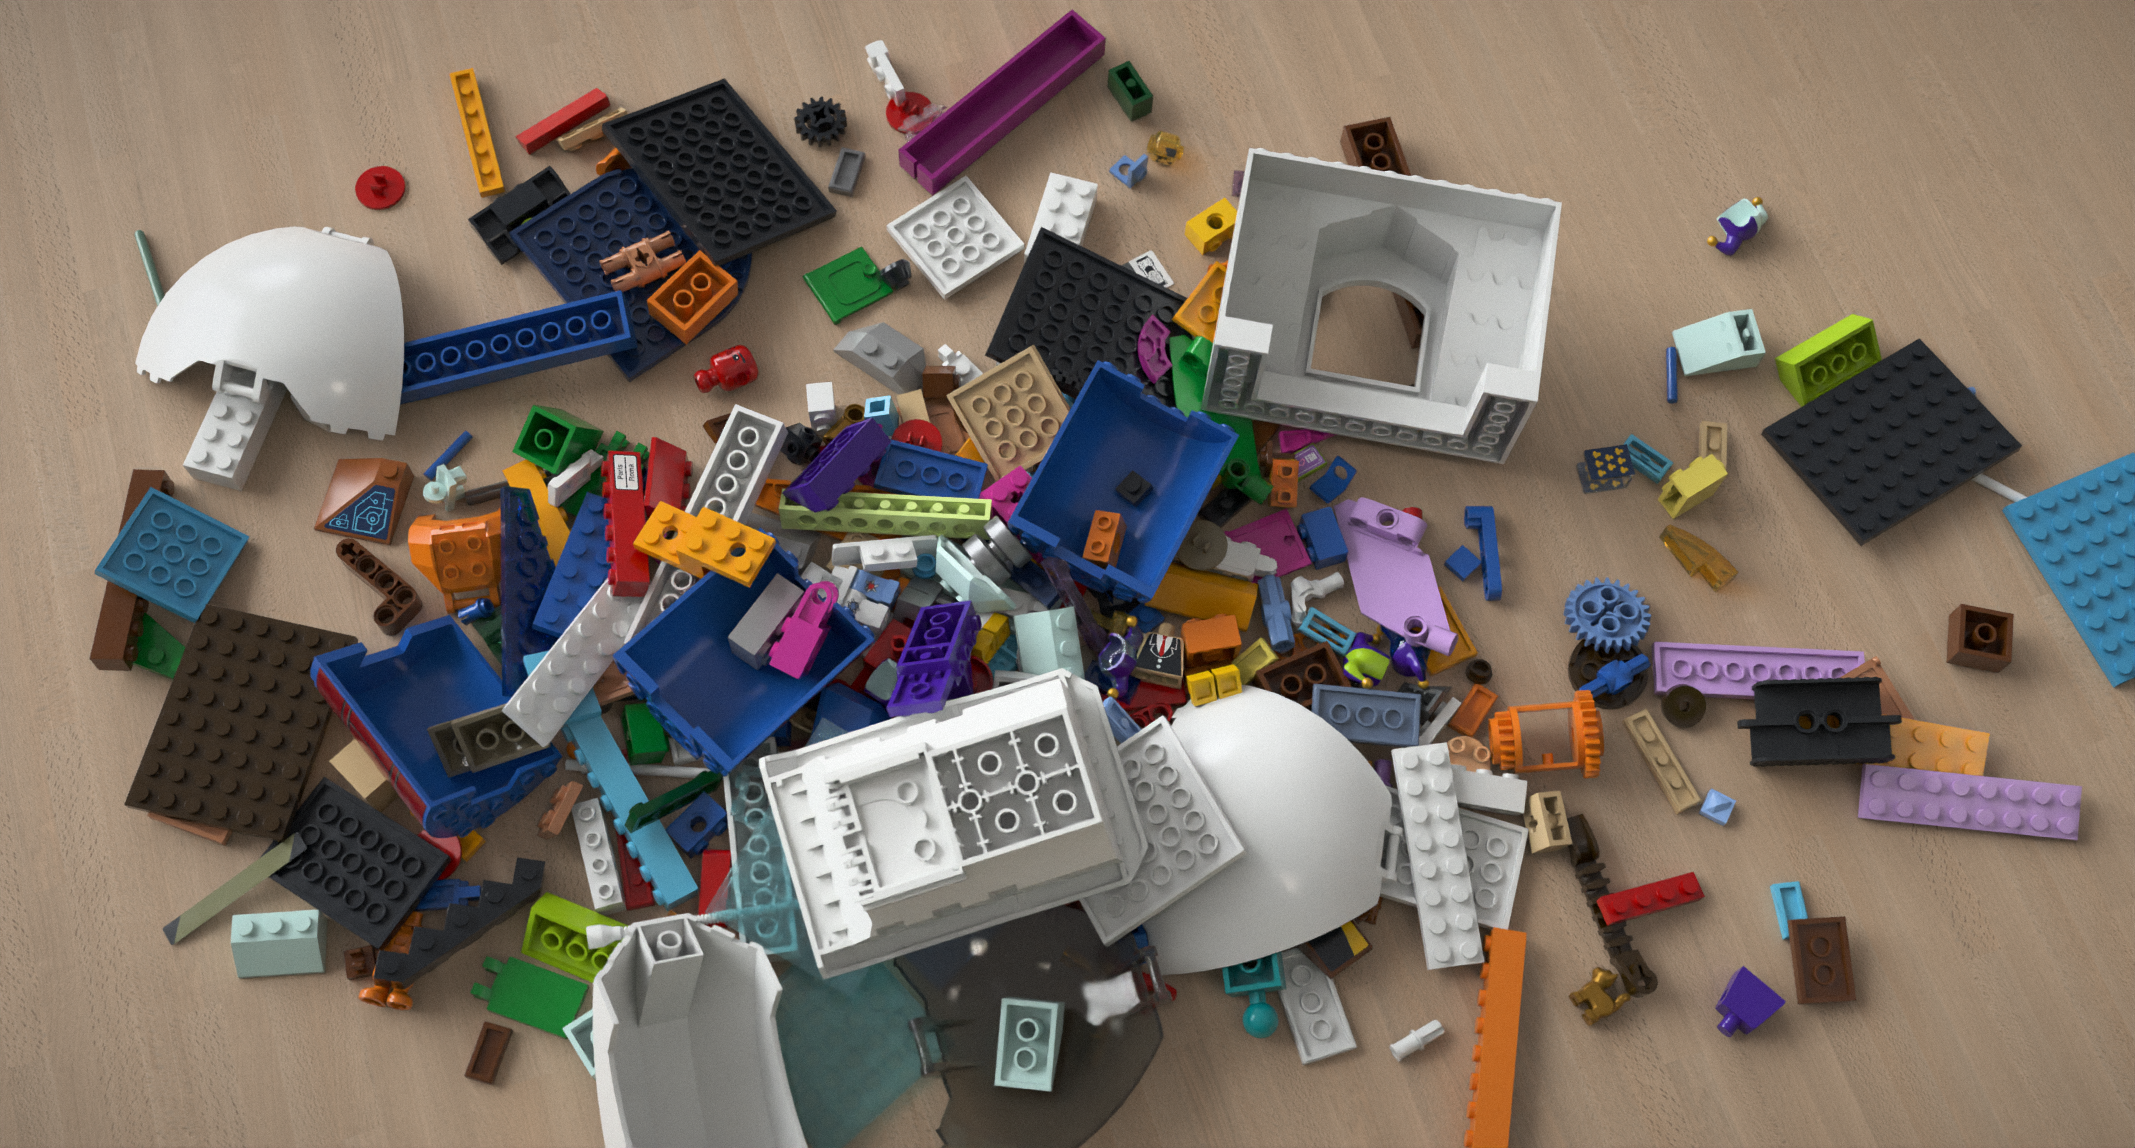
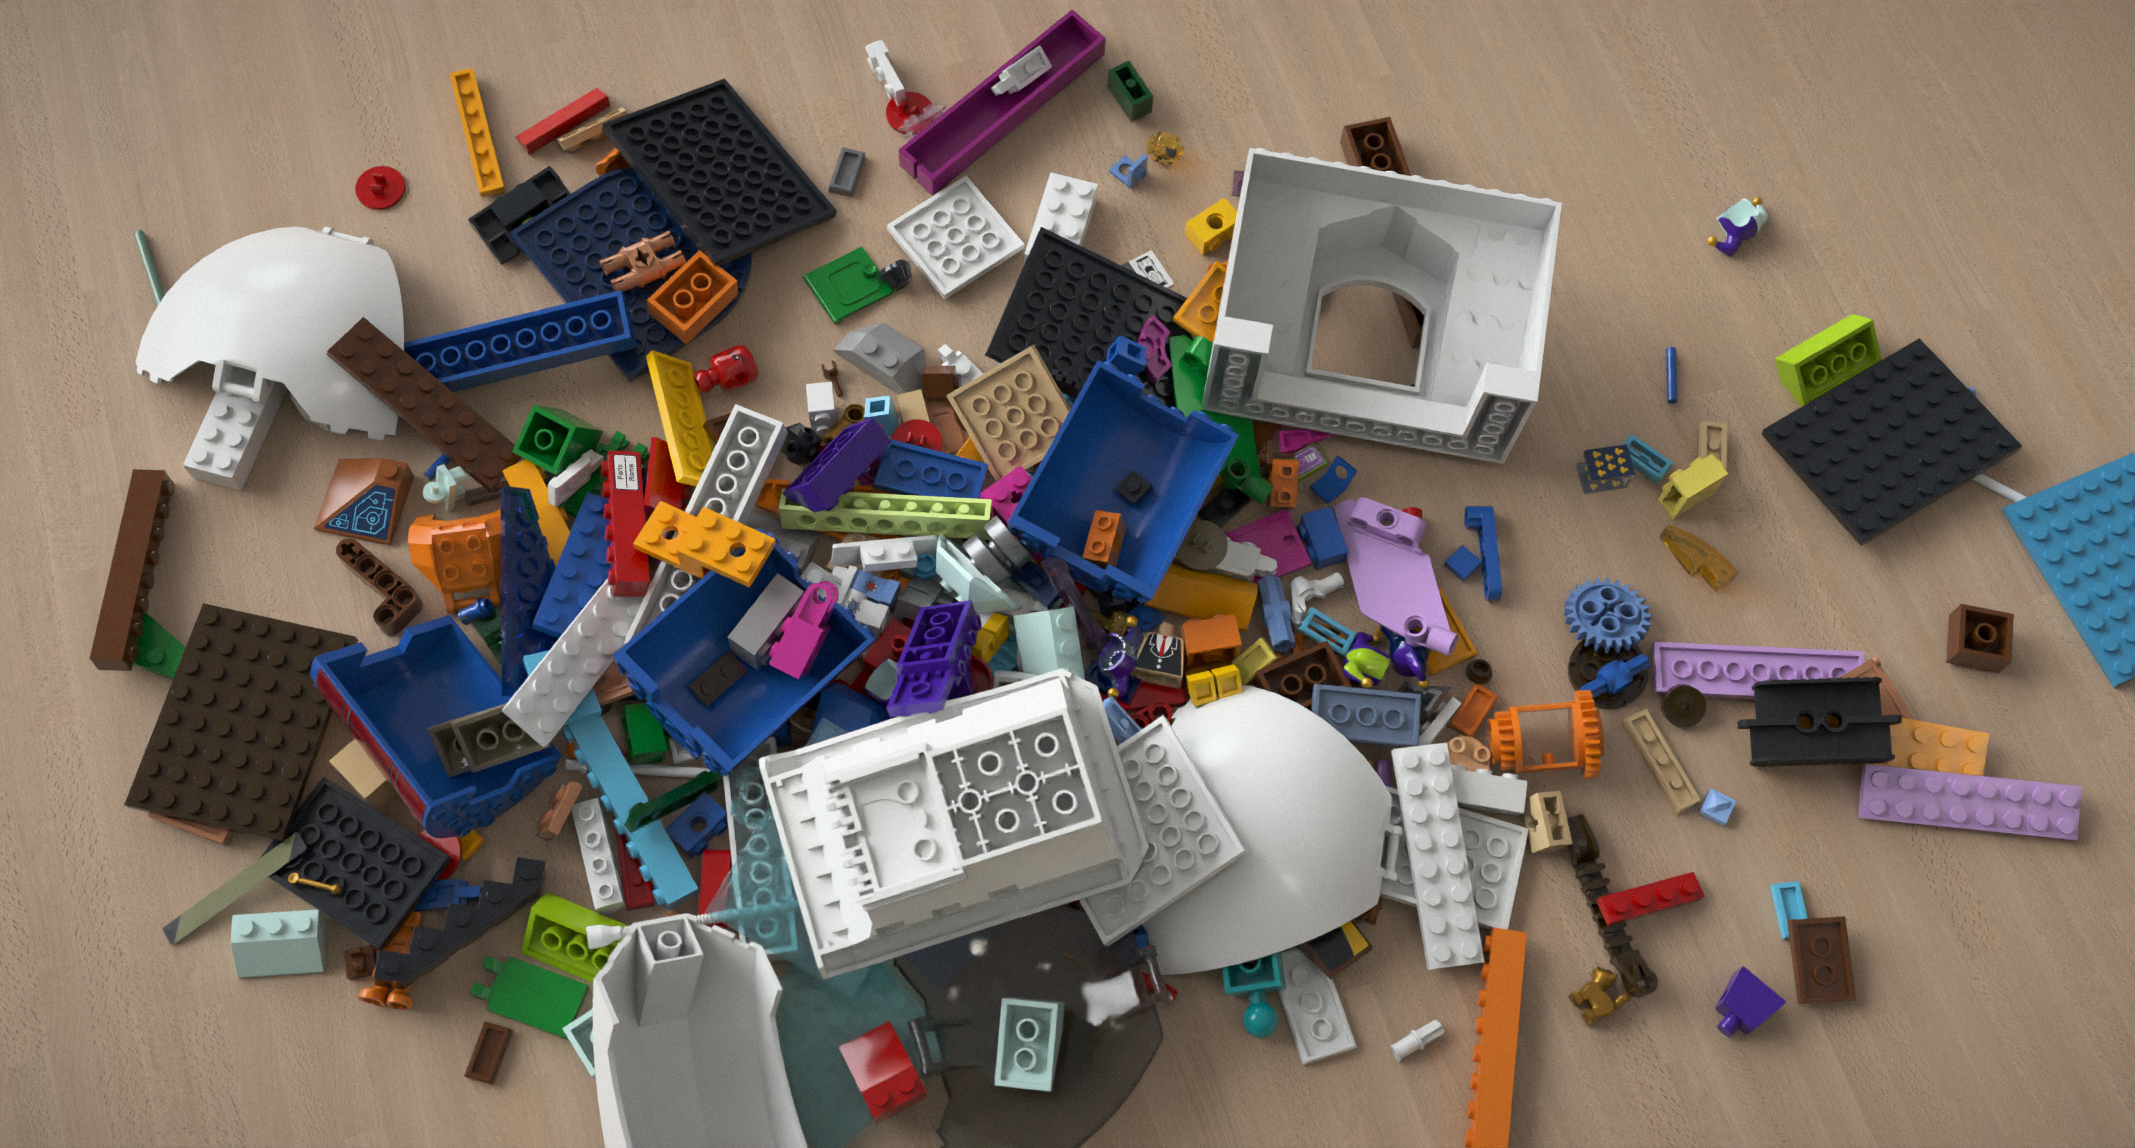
(172, 555): dark azure plate -> none
(295, 879): none -> pearl gold hinge
(424, 403): none -> reddish brown plate
(681, 416): none -> yellow plate
(717, 678): none -> dark brown plate
(820, 121): black gear -> none
(832, 376): none -> reddish brown hand
(883, 1072): none -> red slope
(1022, 72): none -> white hinge
(1127, 356): none -> blue brick
(1720, 343): light aqua slope -> none

